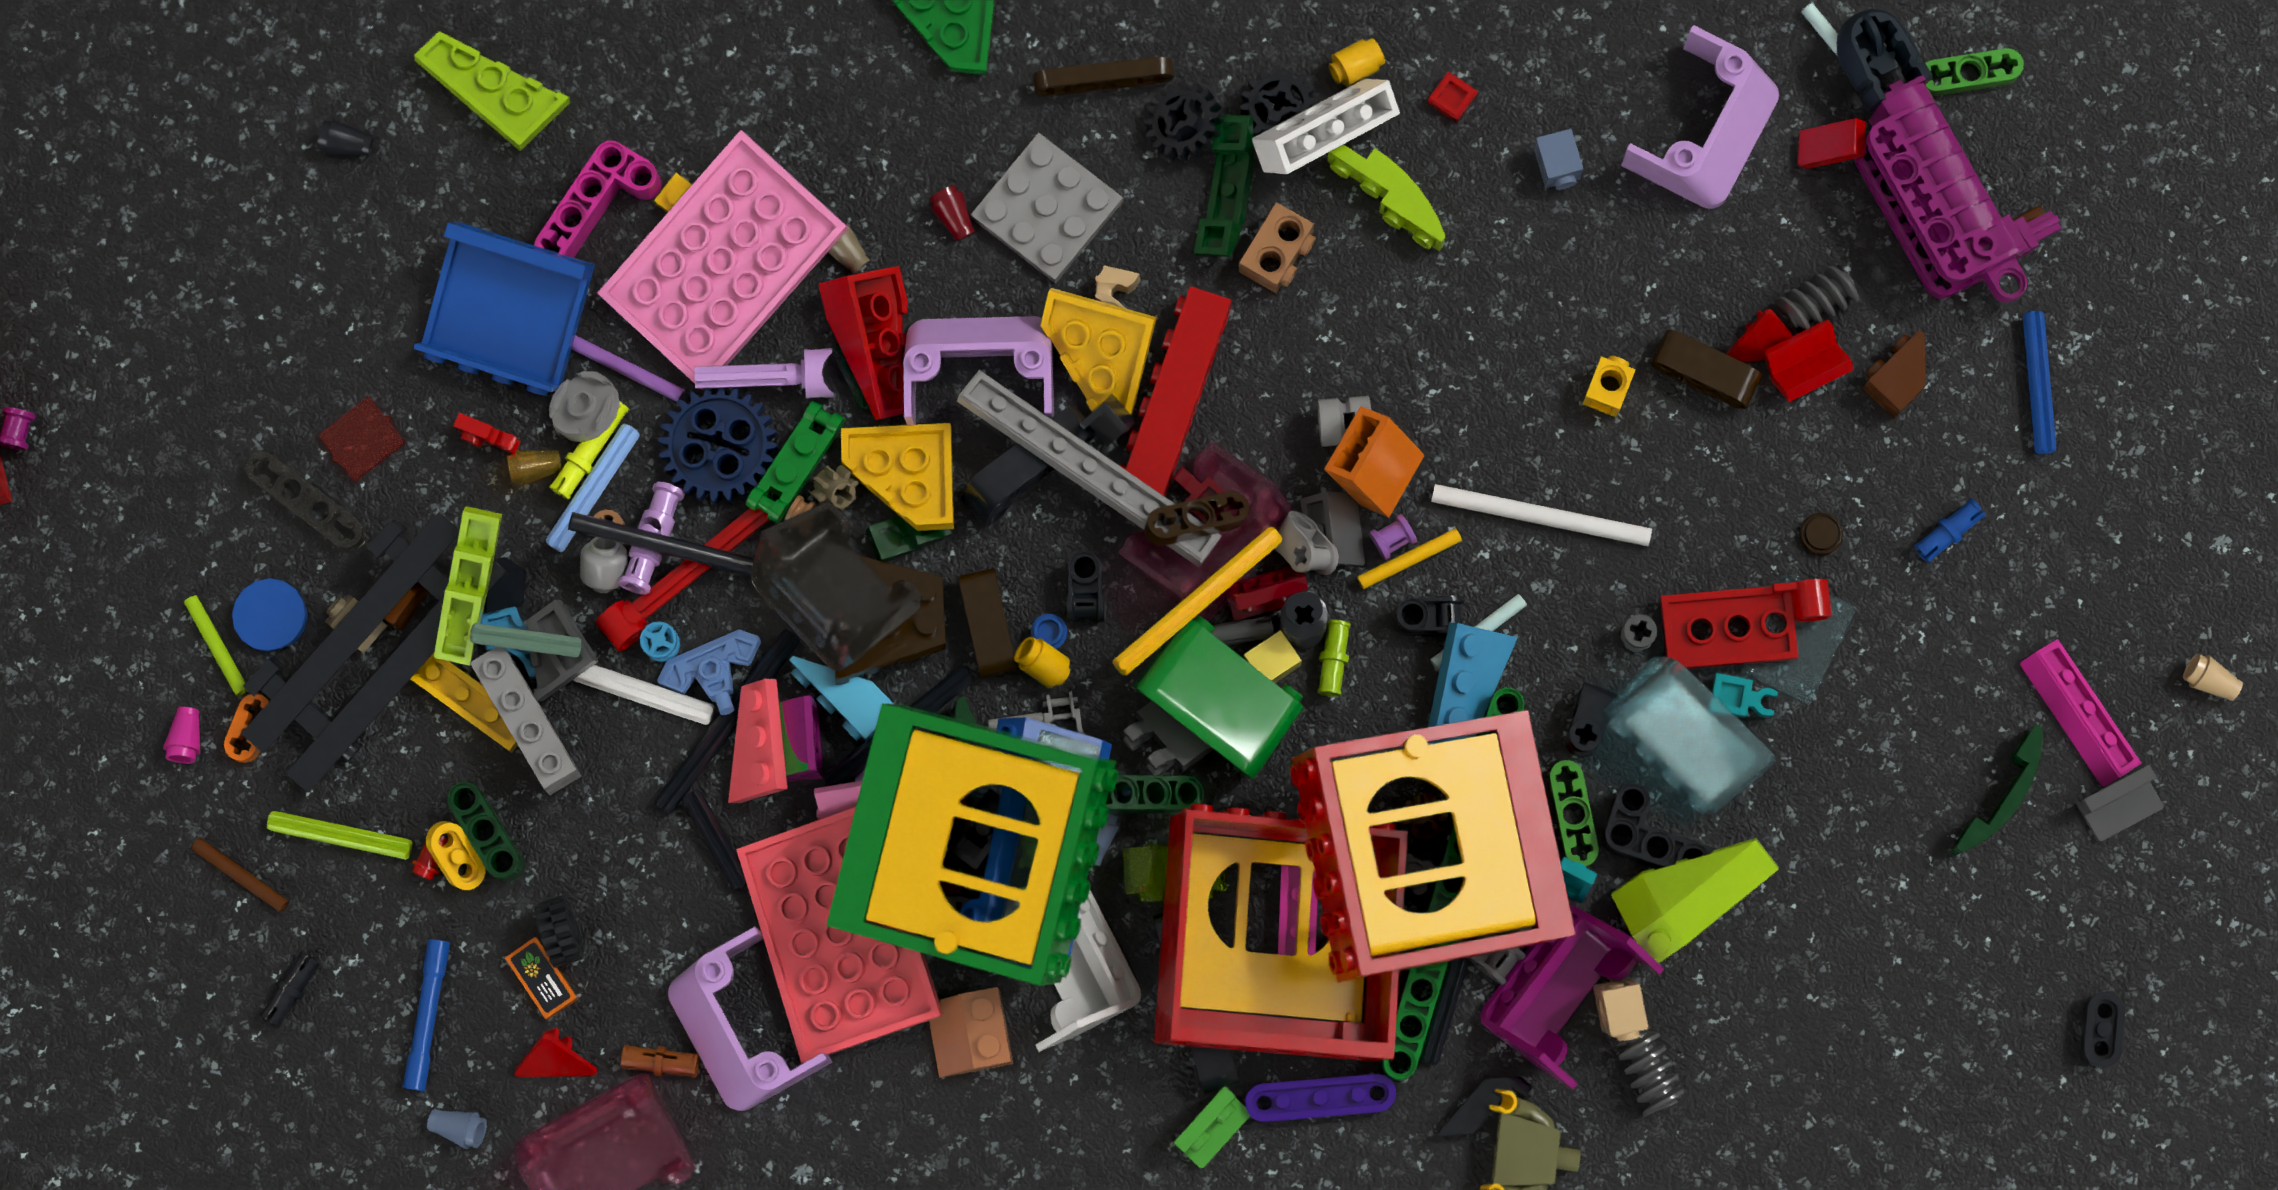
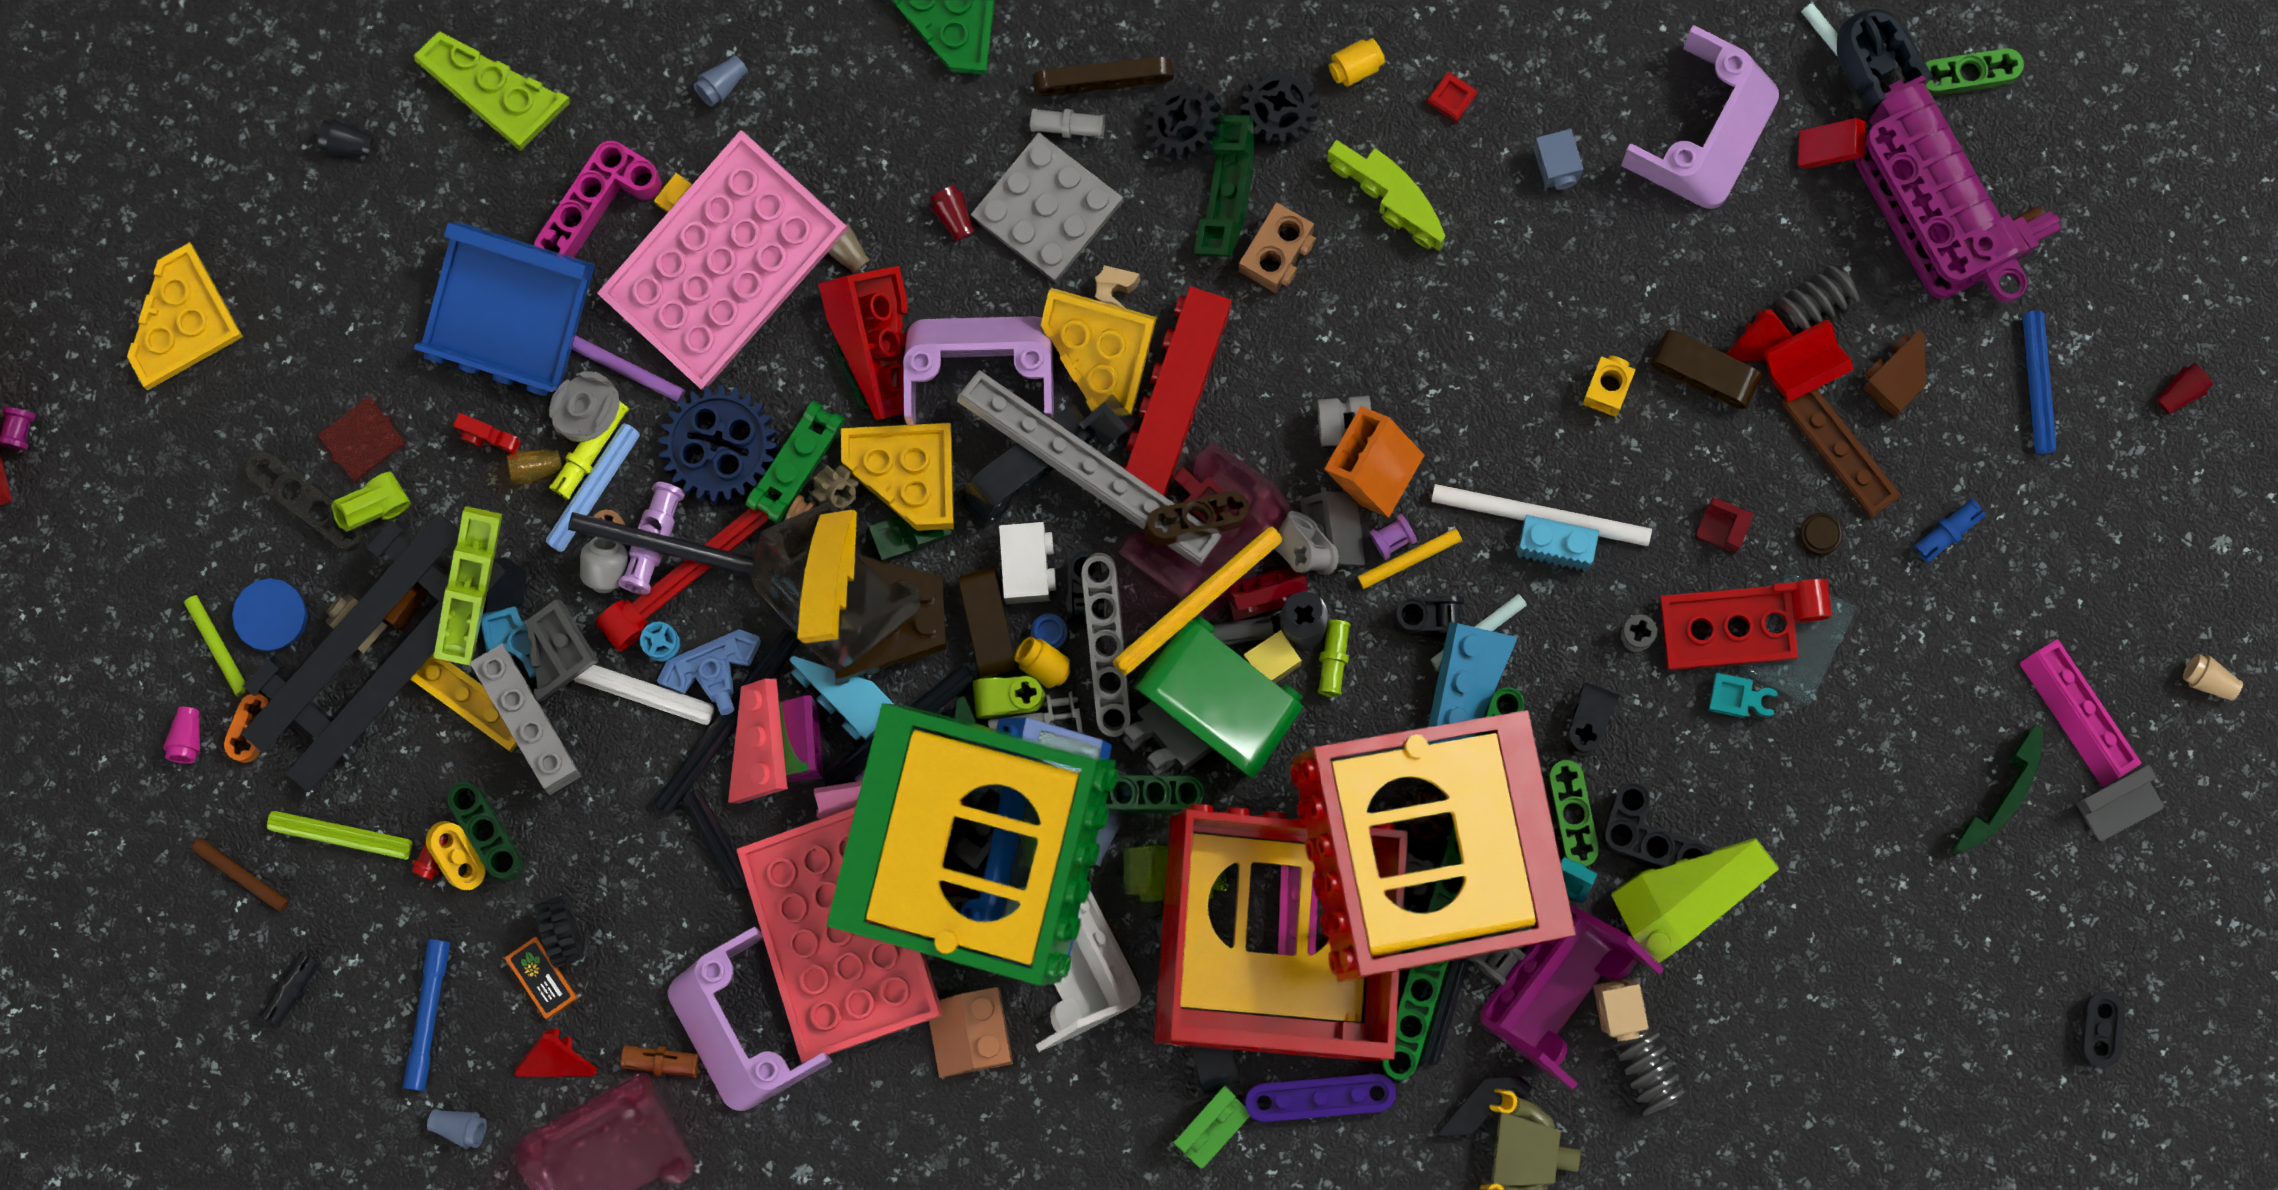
(180, 319): none -> yellow plate
(378, 498): none -> lime piece
(525, 640): sand green axle -> none
(719, 81): none -> sand blue cone
(807, 373): lavender piece -> none
(826, 576): none -> yellow slope
(1000, 696): none -> lime piece
(1025, 563): none -> white brick
(1067, 123): none -> light grey pin
(1100, 626): none -> light grey beam
(1325, 126): white brick -> none
(1557, 543): none -> medium azure brick
(1688, 734): clear light blue windscreen -> none
(1724, 525): none -> dark red panel
(1842, 452): none -> reddish brown tile
(2185, 388): none -> dark red cone

